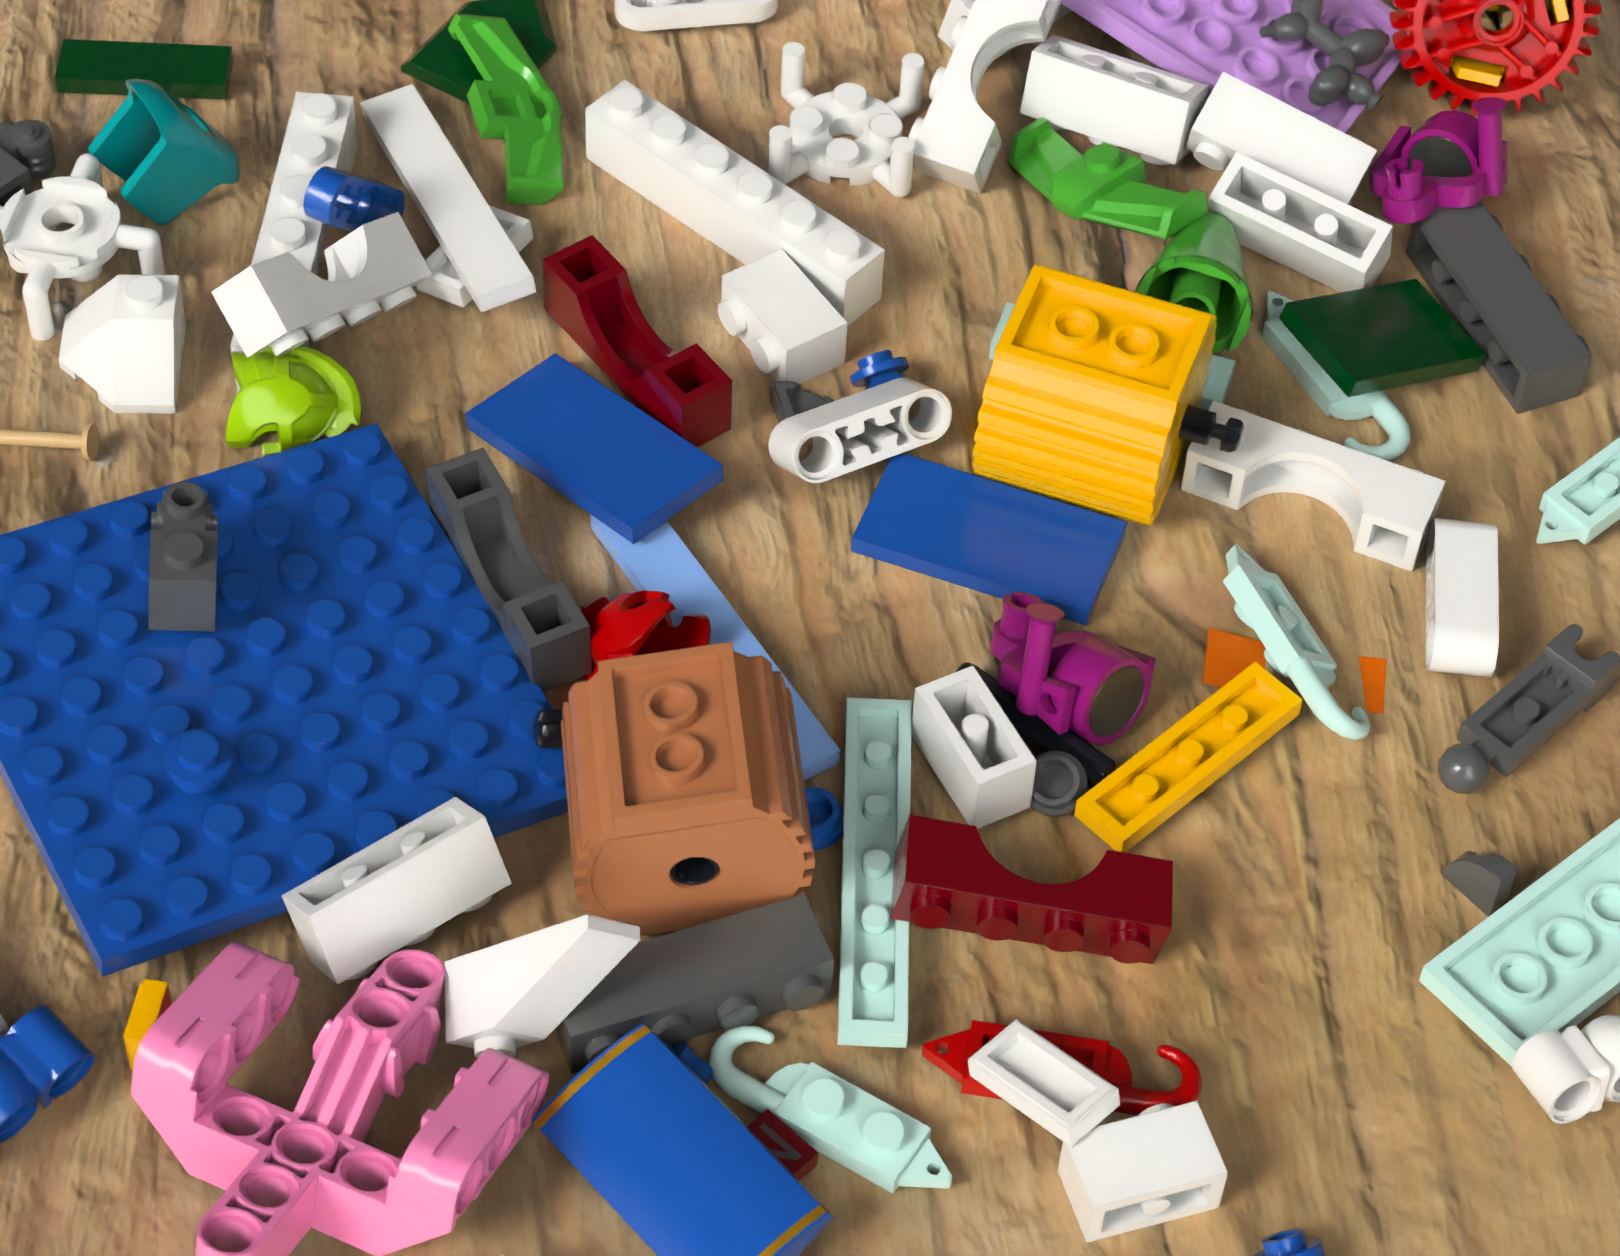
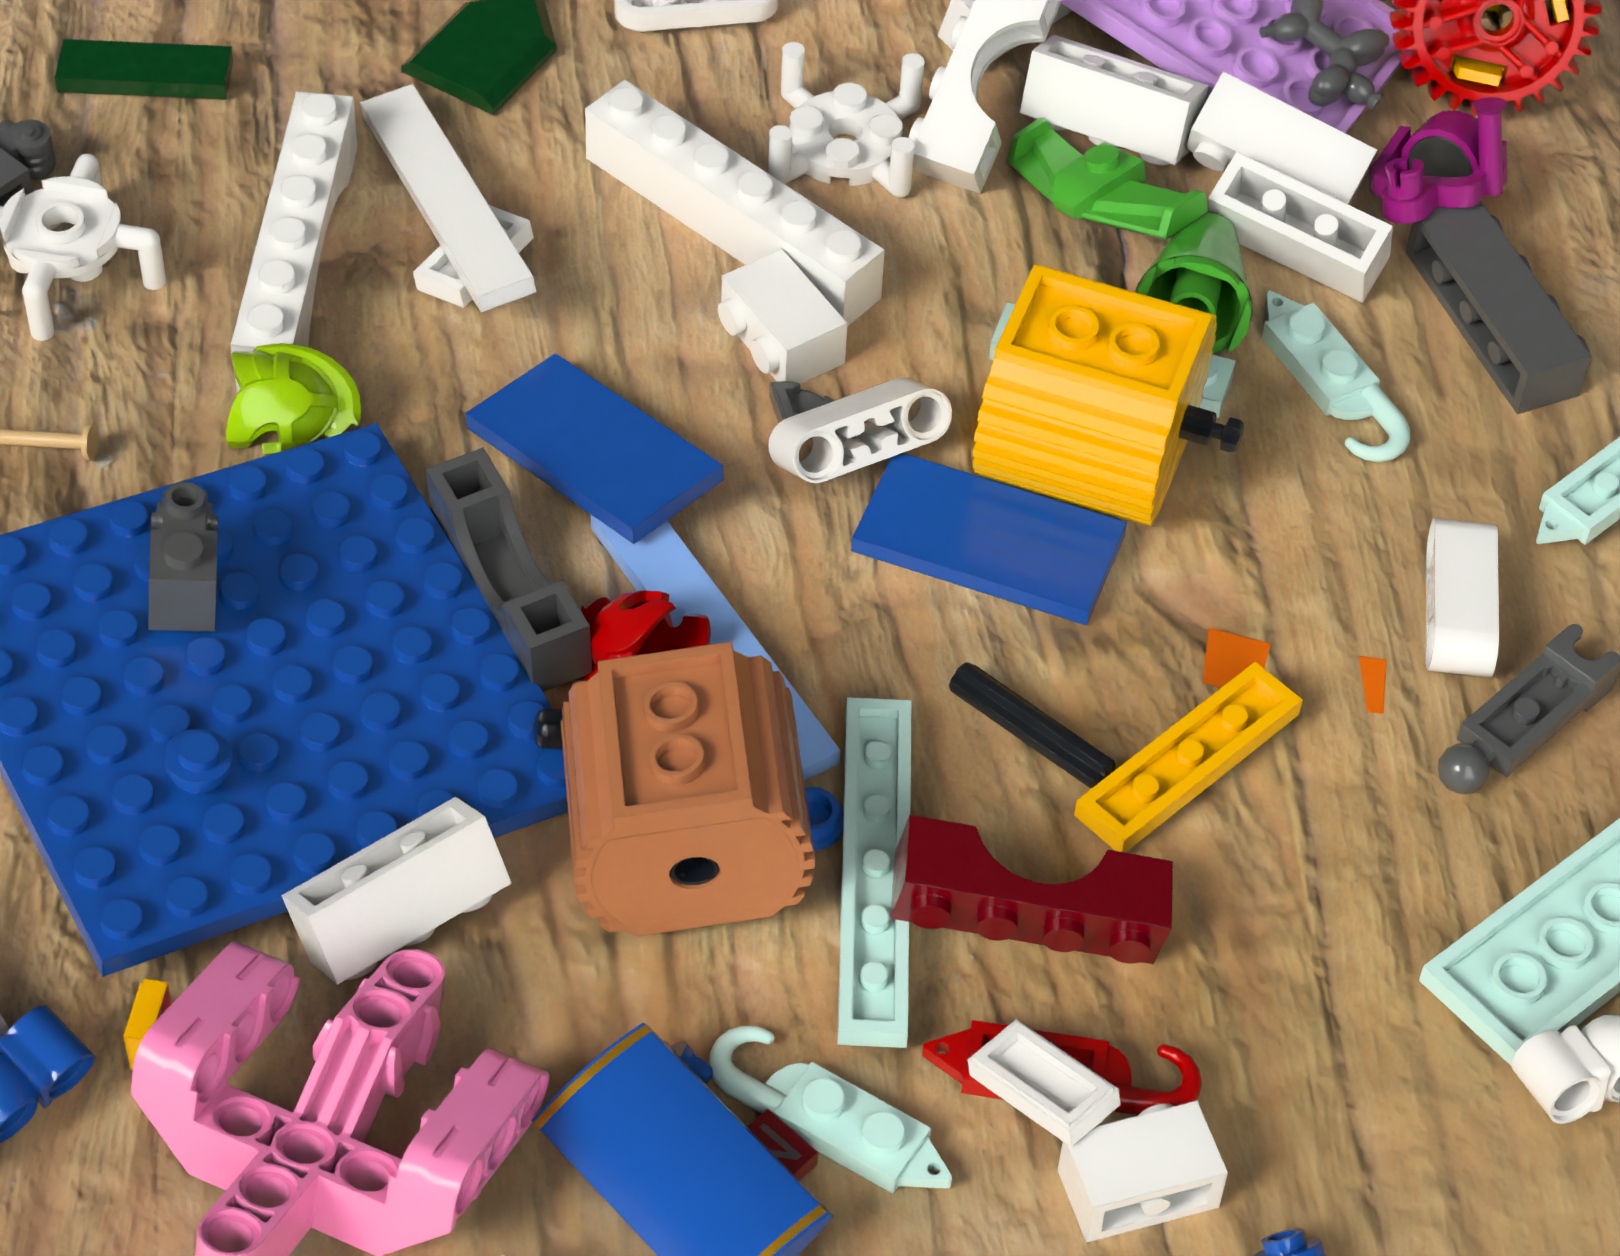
(128, 343): white slope -> none
(163, 152): teal piece -> none
(283, 301): white arch -> none
(349, 199): blue beam -> none
(514, 107): bright green plate -> none
(529, 983): white slope -> none
(597, 309): dark red arch -> none
(706, 980): dark grey brick -> none
(878, 369): blue plate -> none
(973, 747): white brick -> none
(1057, 783): dark grey plate -> none
(1094, 685): magenta piece -> none
(1289, 641): light aqua plate -> none
(1379, 500): white arch -> none
(1381, 337): dark green tile -> none
(1482, 879): dark grey tile -> none

